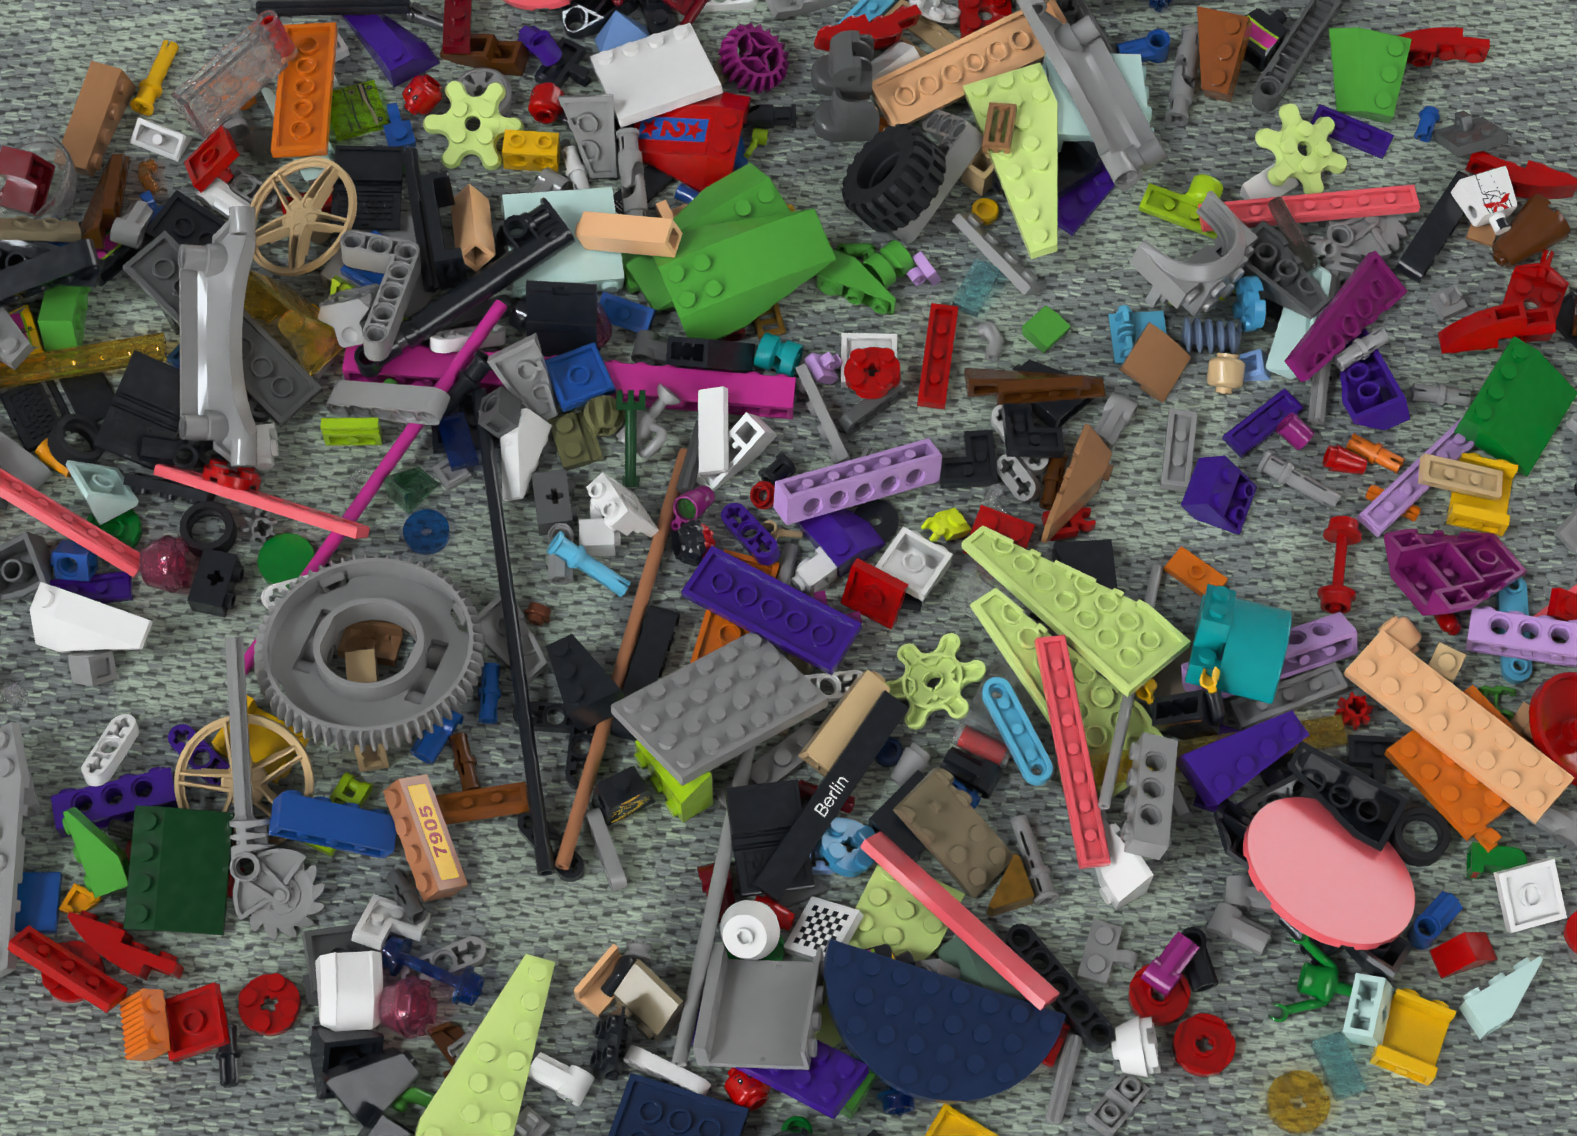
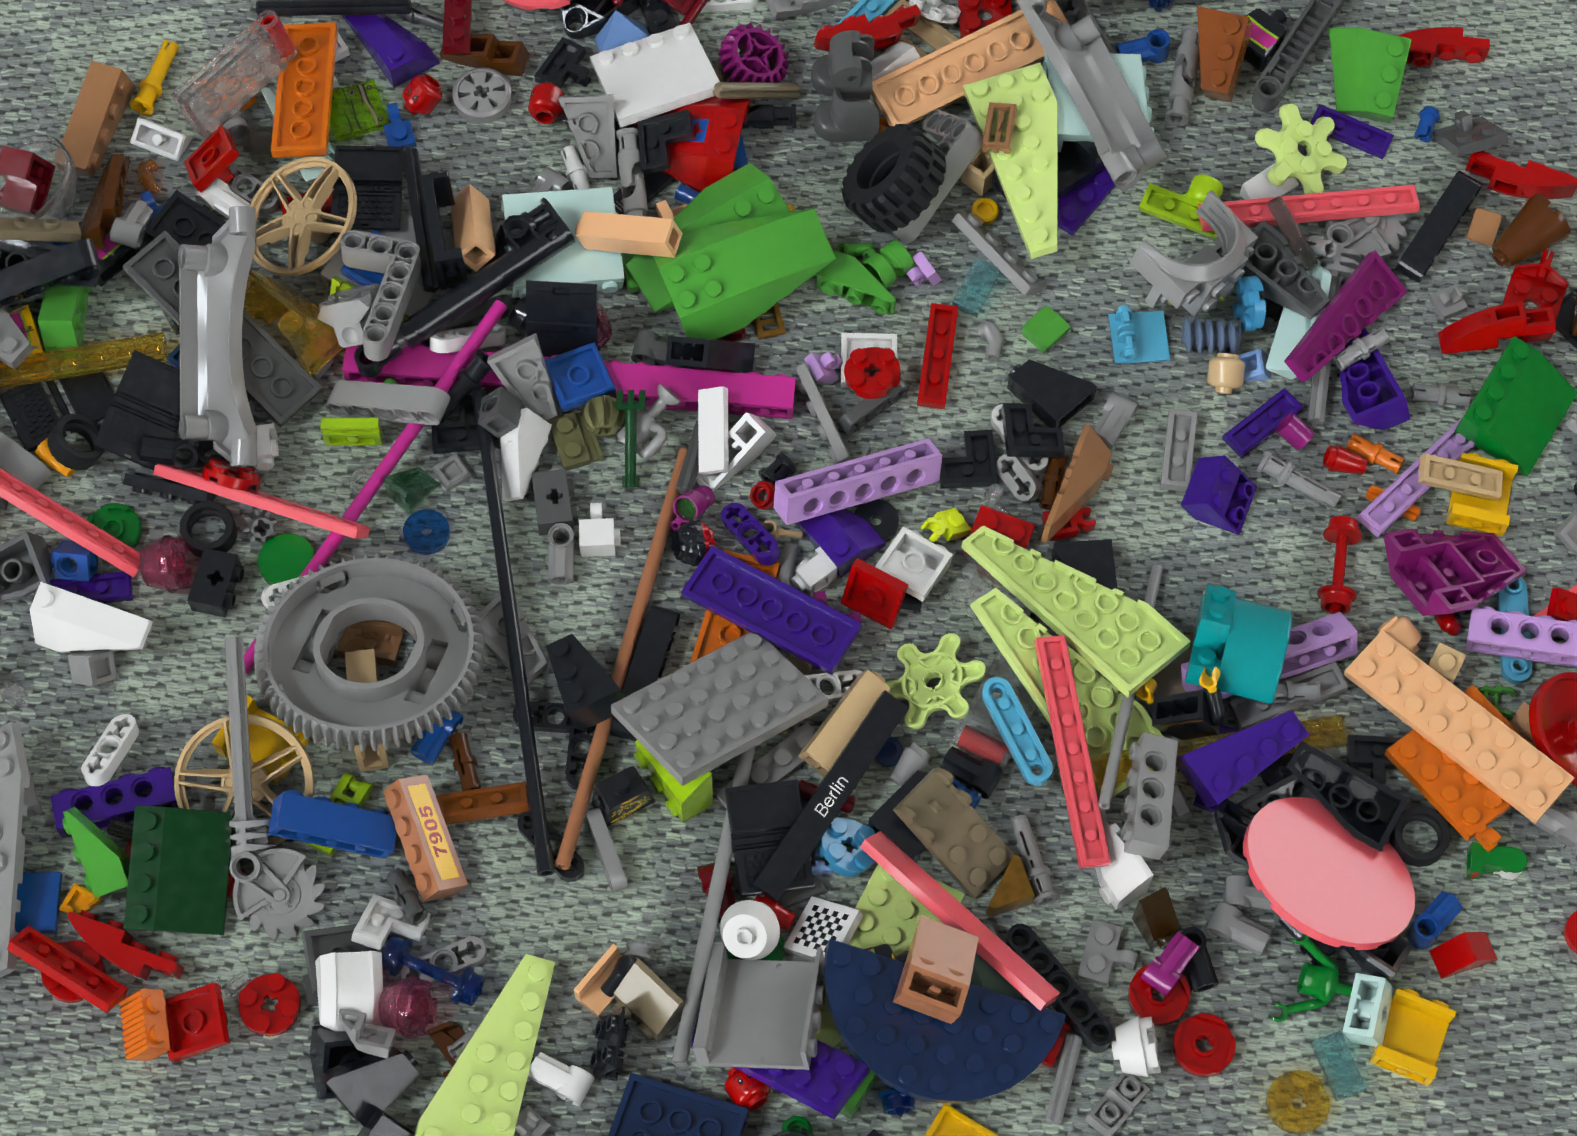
(102, 489): light aqua slope -> none
(184, 729): dark purple beam -> none
(228, 1060): black axle -> none
(235, 985): none -> clear arm
(367, 1037): none -> light grey slope
(411, 1096): bright green arm -> none
(457, 442): clear blue tile -> none
(479, 142): yellowish green plate -> none
(489, 693): blue pin -> none
(531, 150): yellow brick -> none
(537, 614): copper plate -> none
(540, 44): dark purple piece -> none
(576, 557): medium azure pin -> none
(620, 507): white plate -> none
(627, 313): blue plate -> none
(657, 134): none -> black plate
(661, 1068): white beam -> none
(750, 90): none -> dark tan axle
(759, 137): lime hand -> none
(778, 355): teal wheel -> none
(937, 970): none -> nougat slope
(1031, 386): reddish brown wedge -> none
(1155, 362): medium nougat slope -> none
(1156, 919): none -> dark brown slope
(1193, 572): orange plate -> none
(1294, 692): none -> light grey pin
(1348, 715): red gear -> none
(1487, 199): white torso -> none
(1496, 1004): light aqua slope -> none
(1530, 895): white hinge -> none

